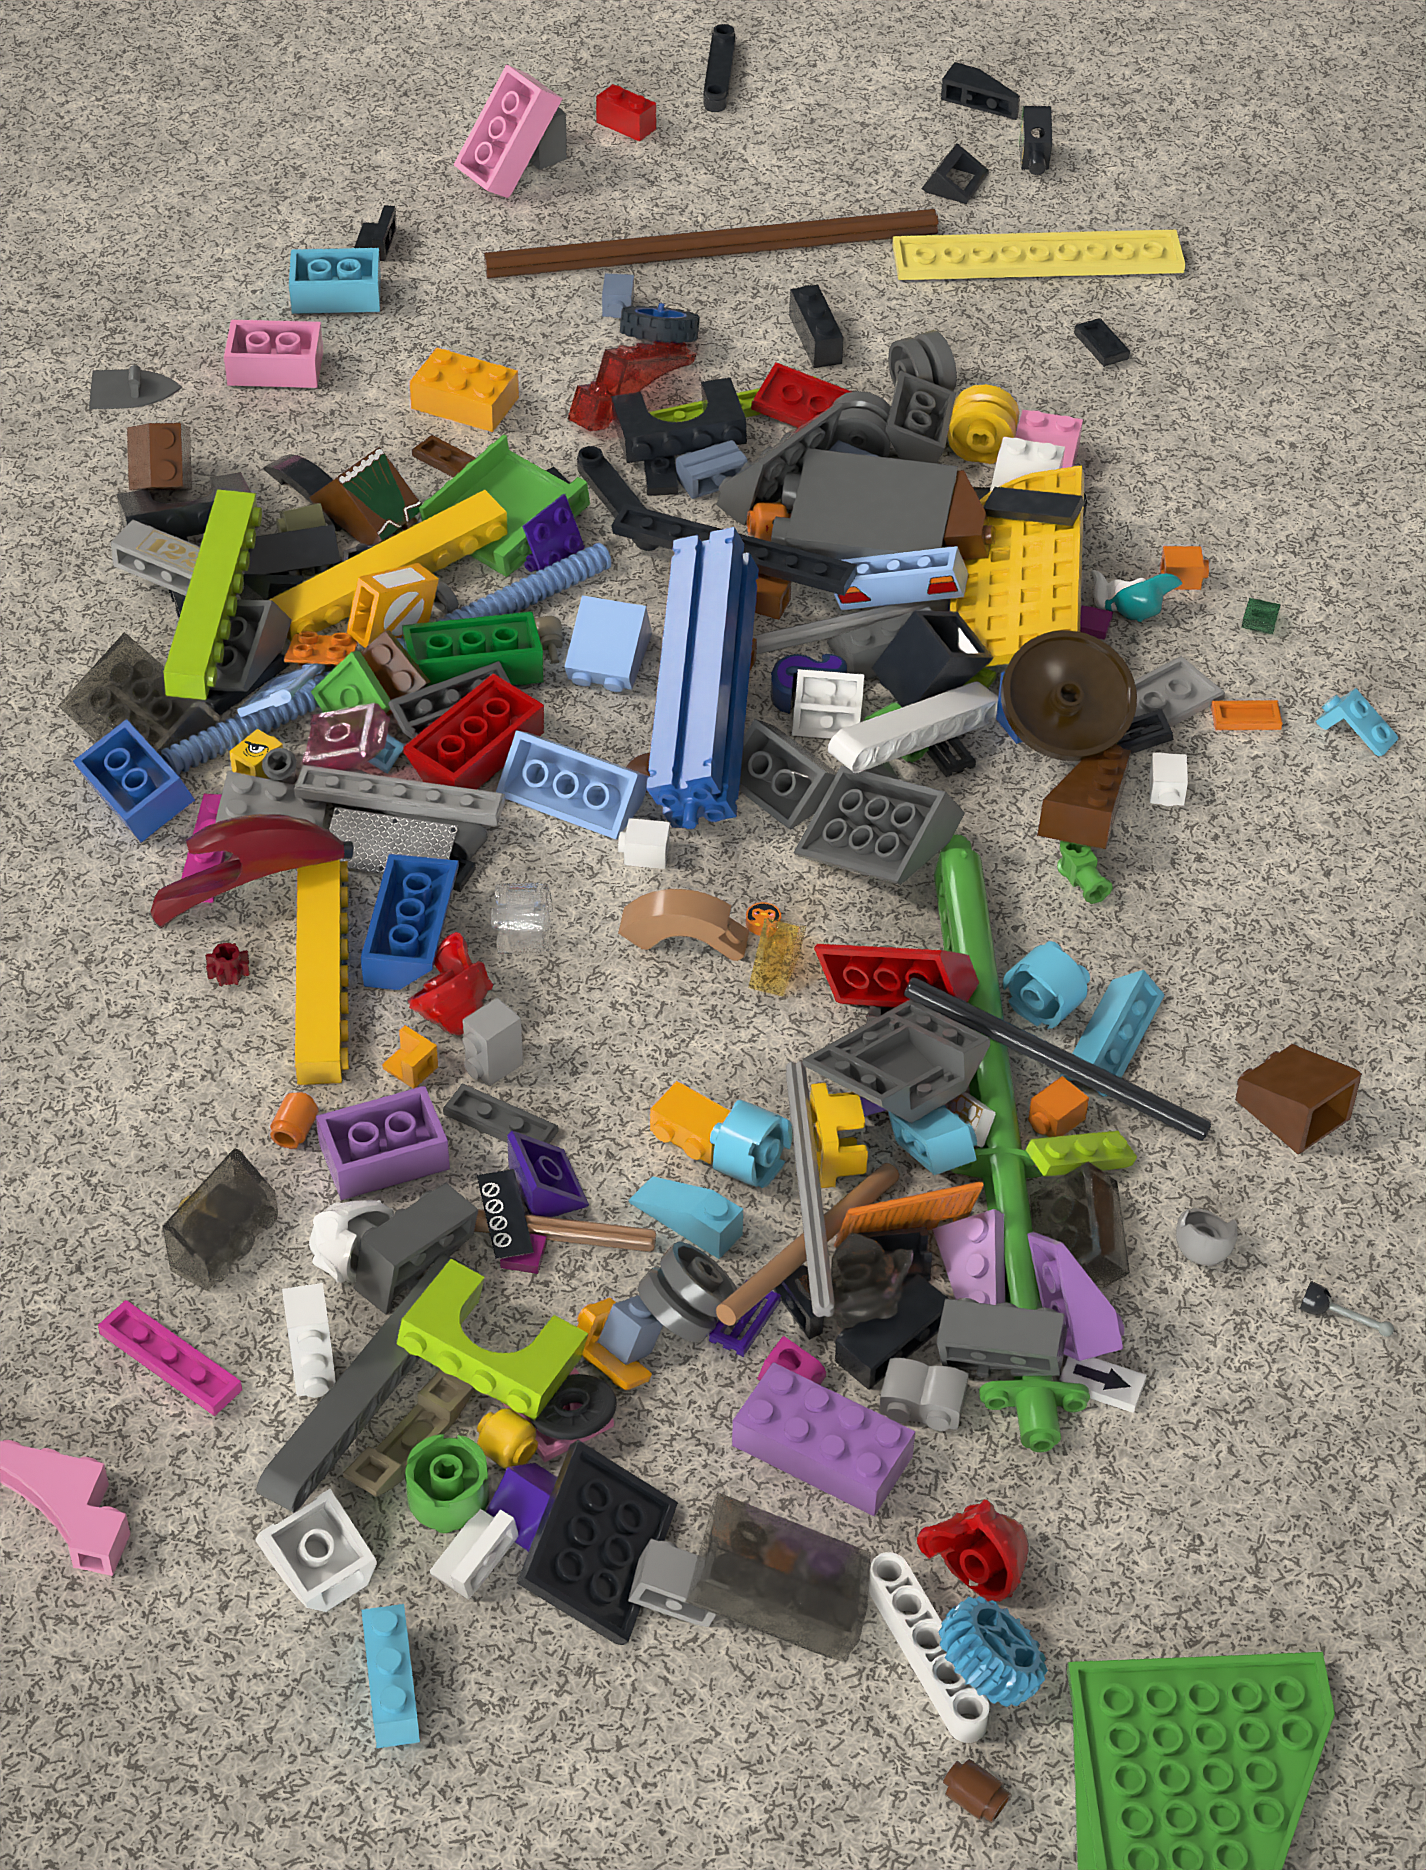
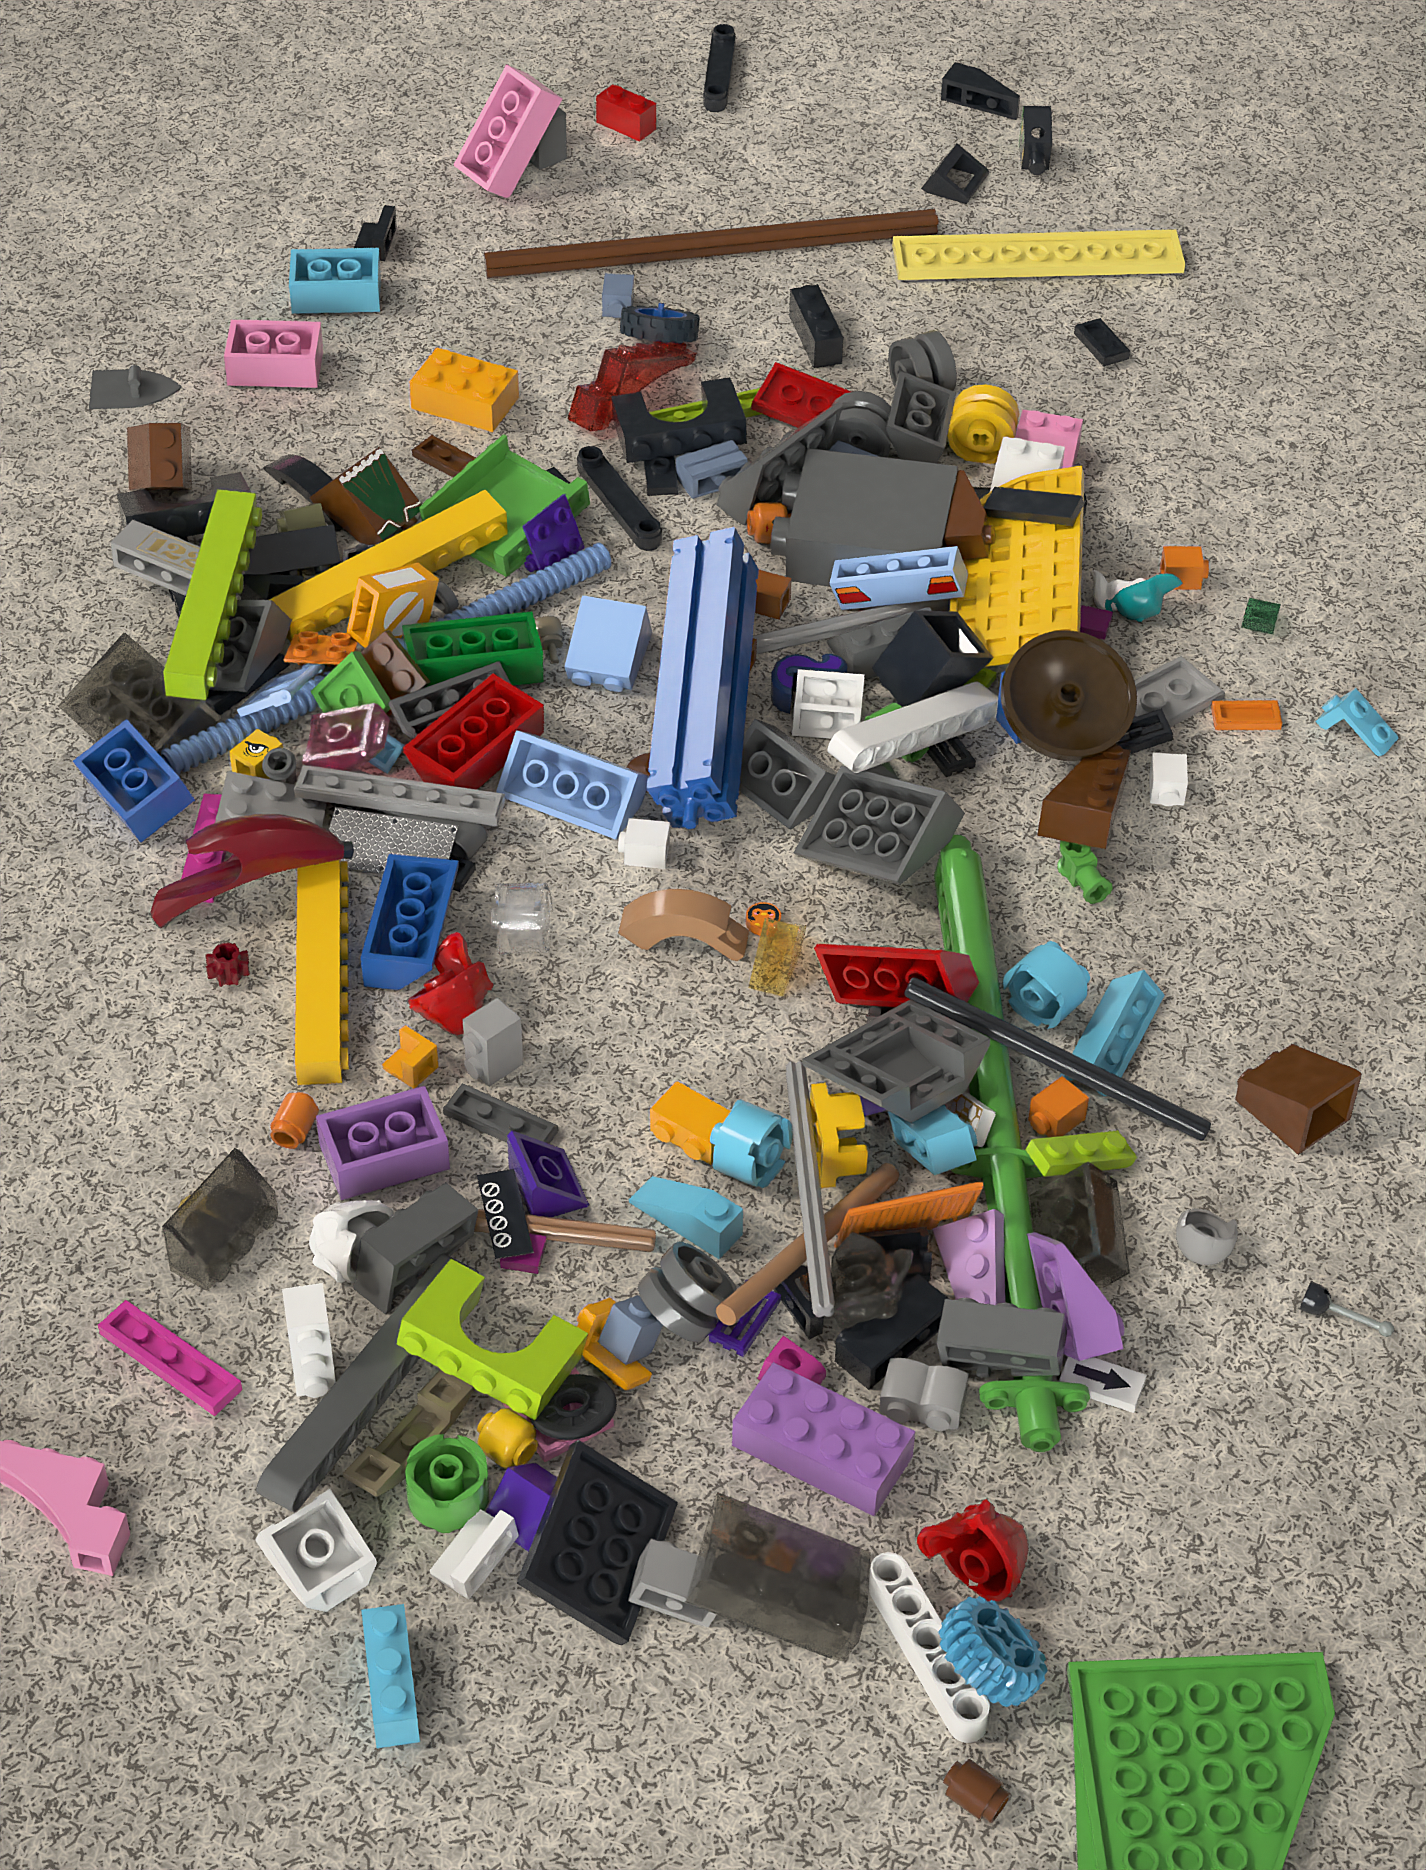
(771, 558): black plate -> none

